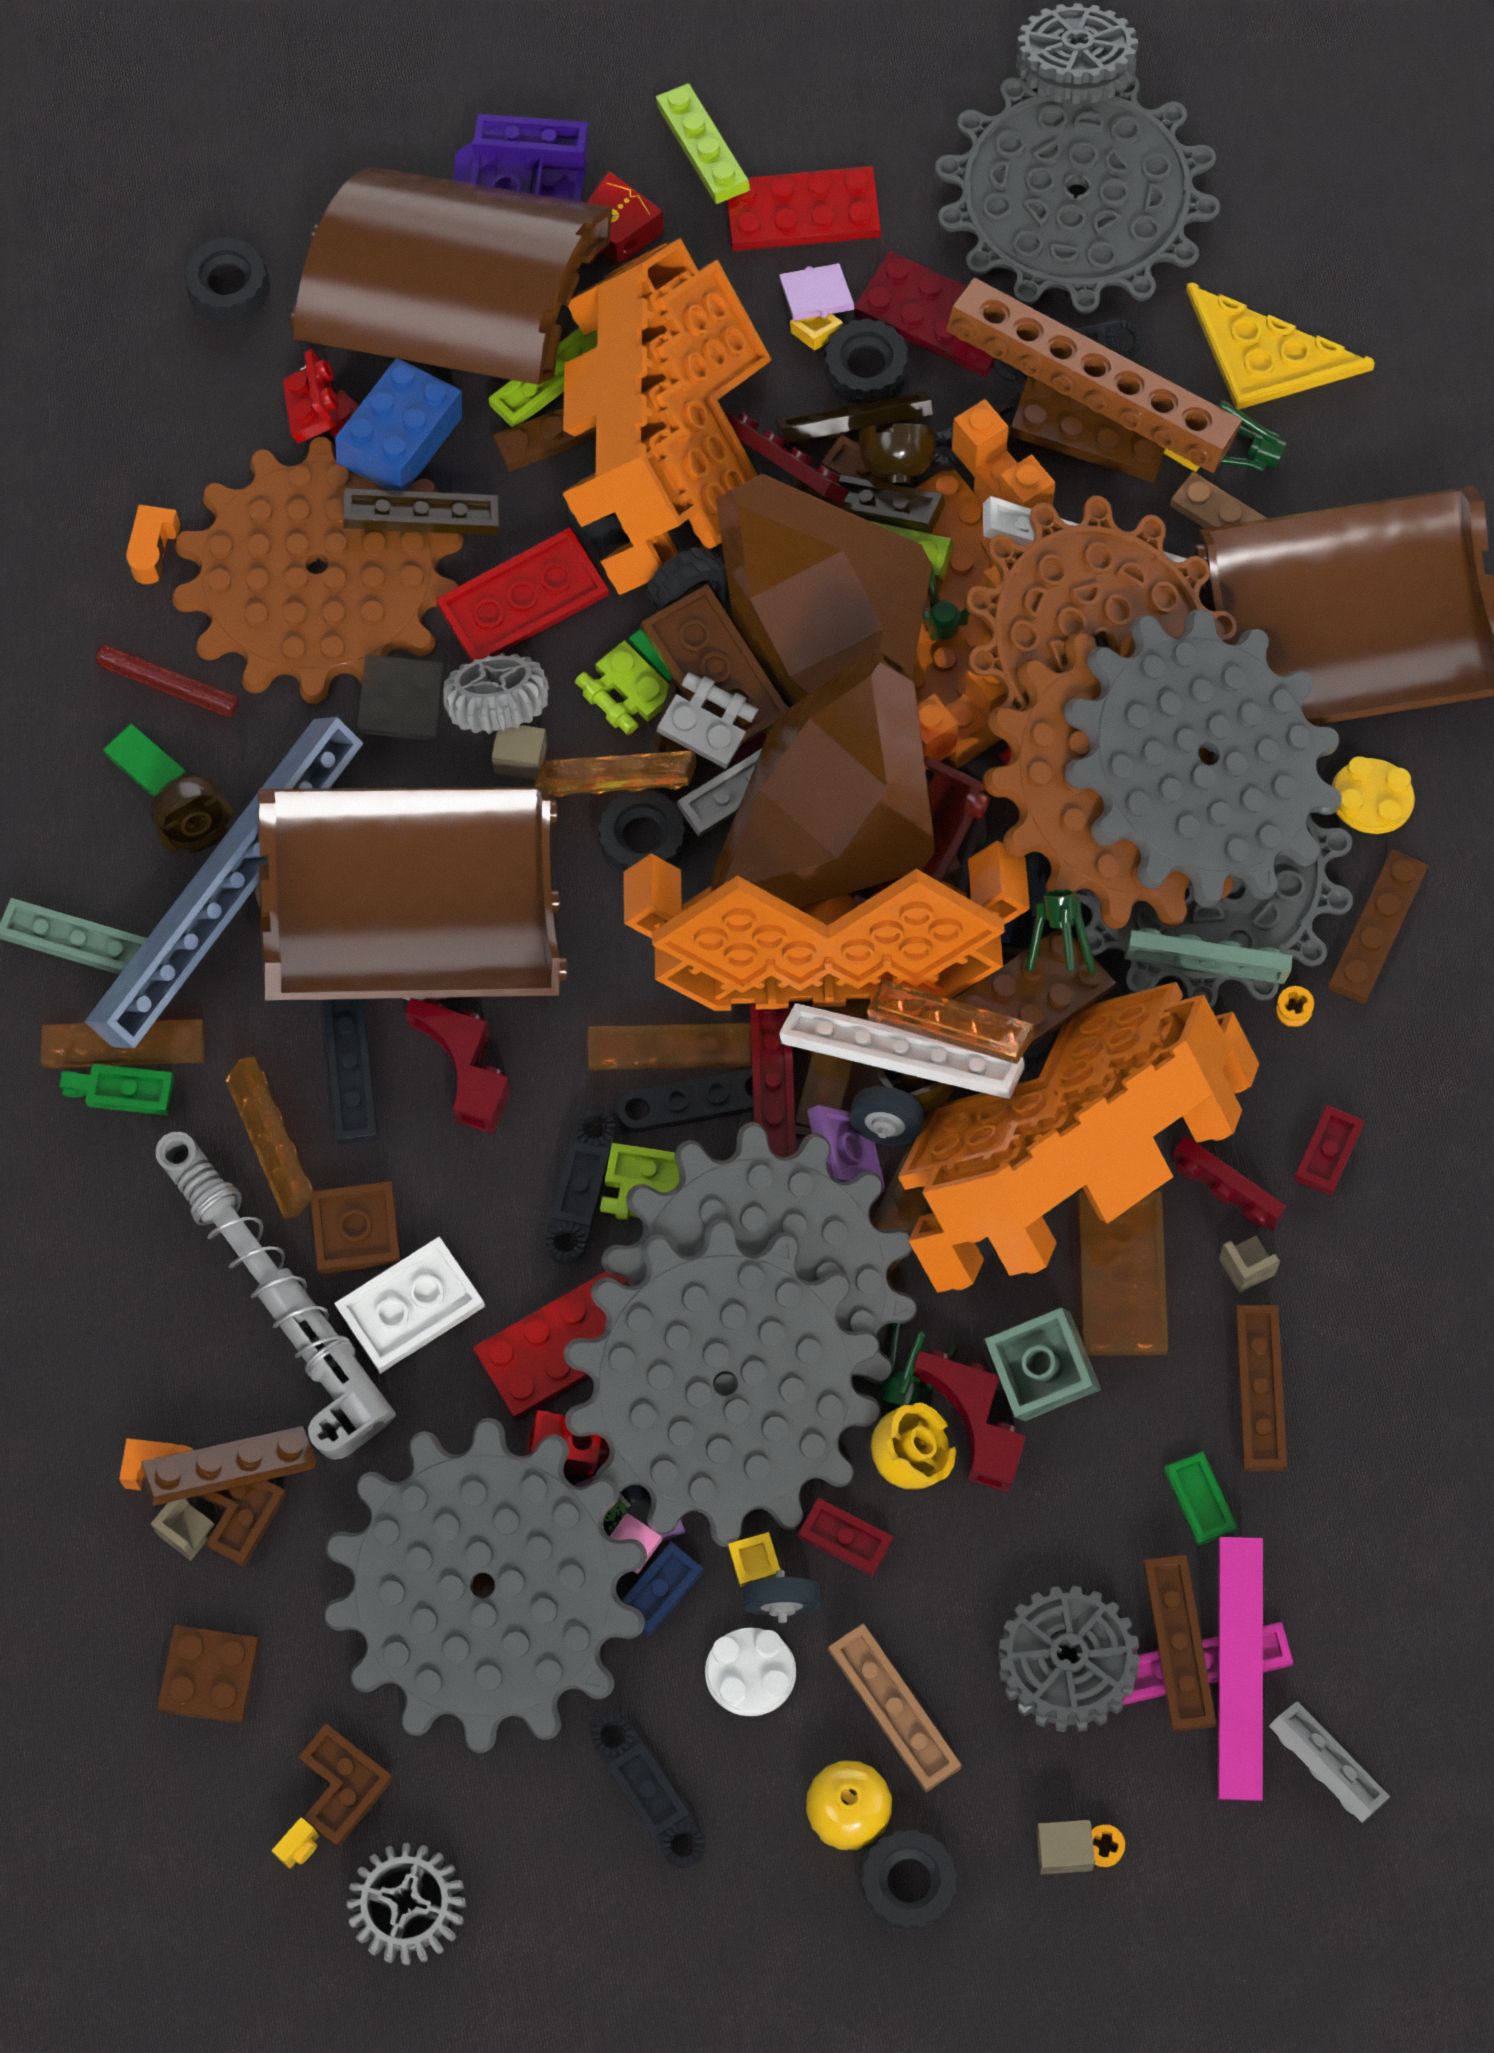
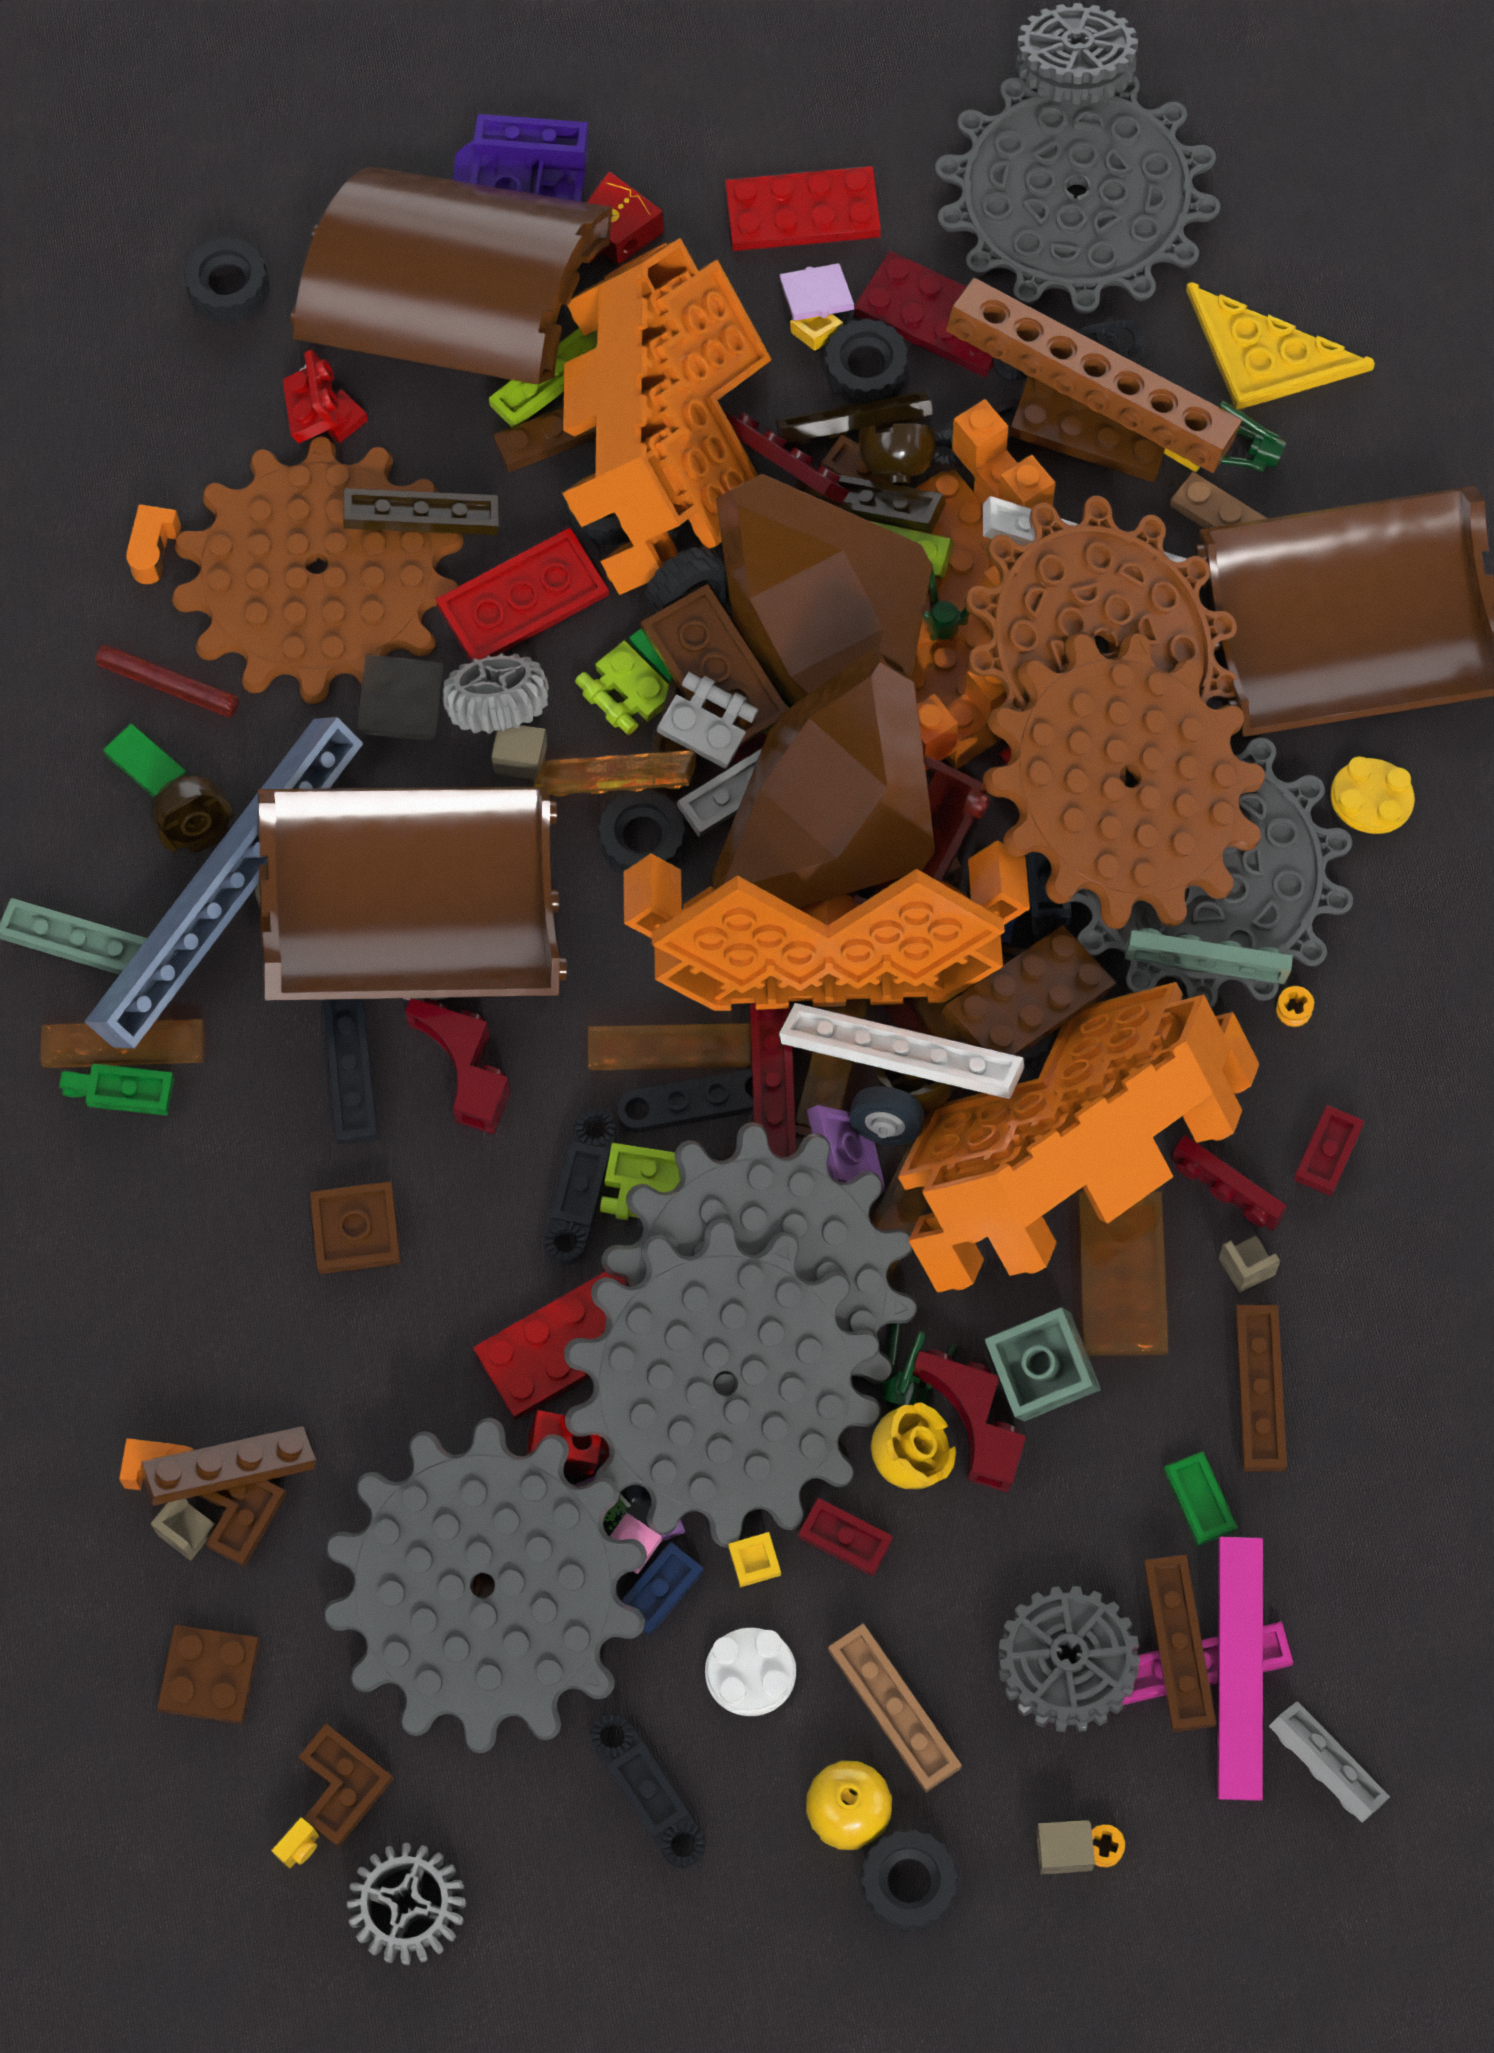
(269, 1137): clear orange plate -> none
(286, 1300): light grey piece -> none
(399, 427): blue brick -> none
(409, 1305): white plate -> none
(702, 143): lime plate -> none
(781, 1596): black wheel -> none
(950, 1022): clear orange plate -> none
(1062, 911): dark green plant -> none
(1148, 766): dark grey plate -> none
(1378, 927): reddish brown plate -> none

